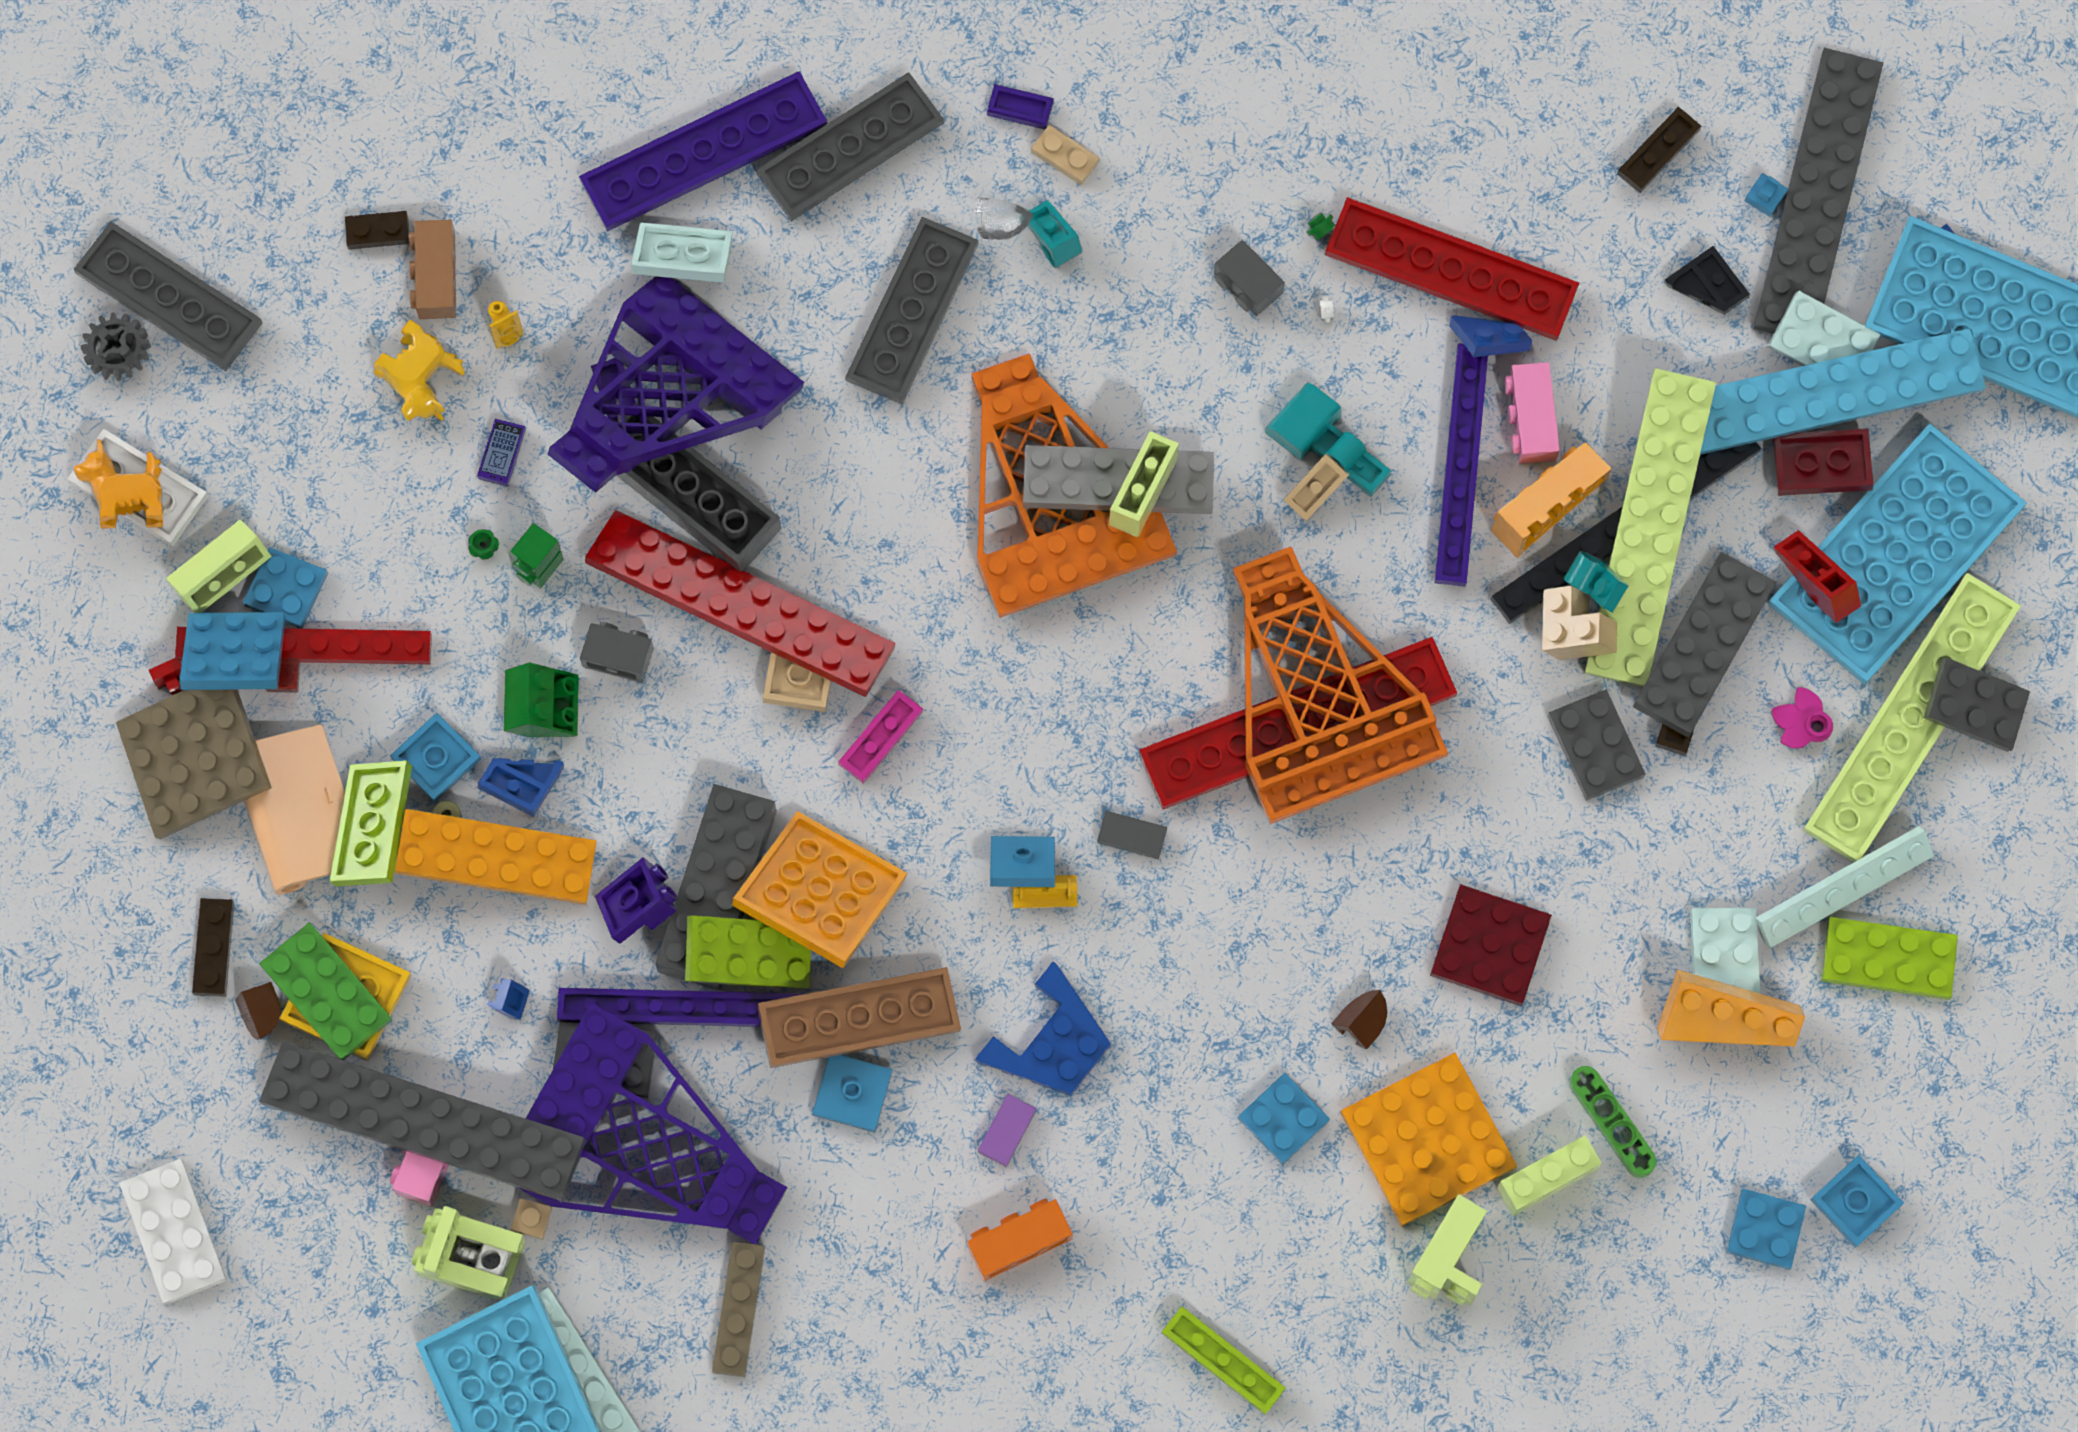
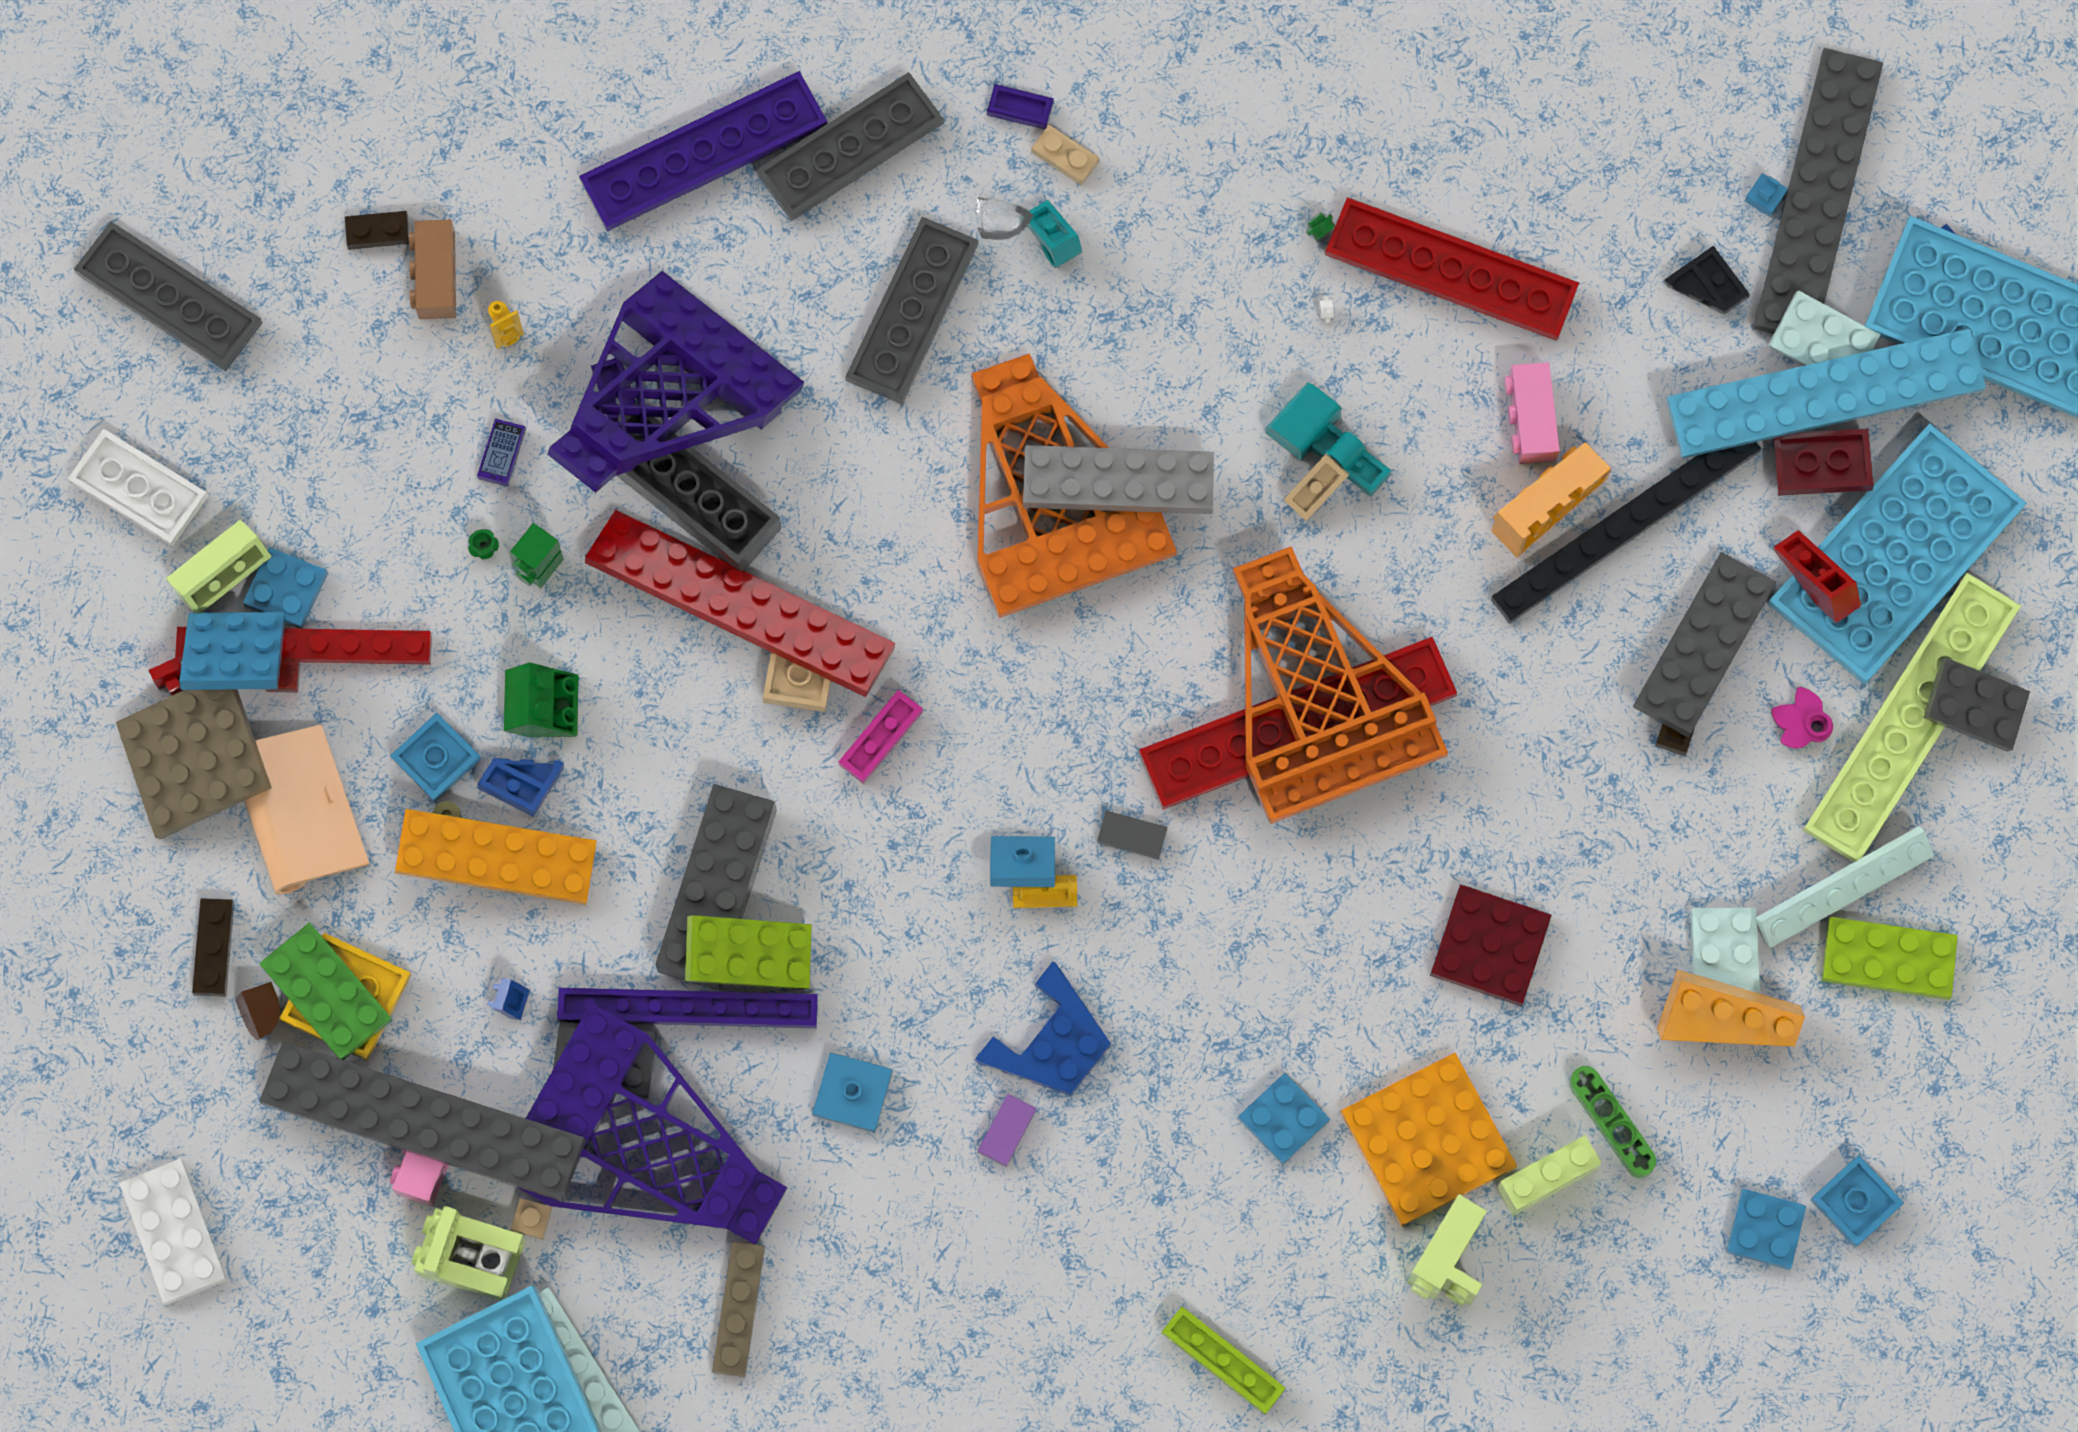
(116, 333): dark grey gear -> none
(122, 492): light orange animal -> none
(371, 823): lime plate -> none
(414, 368): yellow animal -> none
(617, 651): dark grey brick -> none
(636, 900): dark purple plate -> none
(682, 252): light aqua plate -> none
(819, 889): light orange plate -> none
(858, 1017): medium nougat plate -> none
(1019, 1238): orange brick -> none
(1143, 484): yellowish green brick -> none
(1248, 278): dark grey brick -> none
(1363, 1018): reddish brown brick -> none
(1461, 468): dark purple plate -> none
(1490, 337): blue wing -> none
(1571, 630): tan brick -> none
(1596, 579): teal plate -> none
(1596, 744): dark grey plate -> none
(1654, 520): yellowish green plate -> none
(1659, 149): dark brown plate -> none

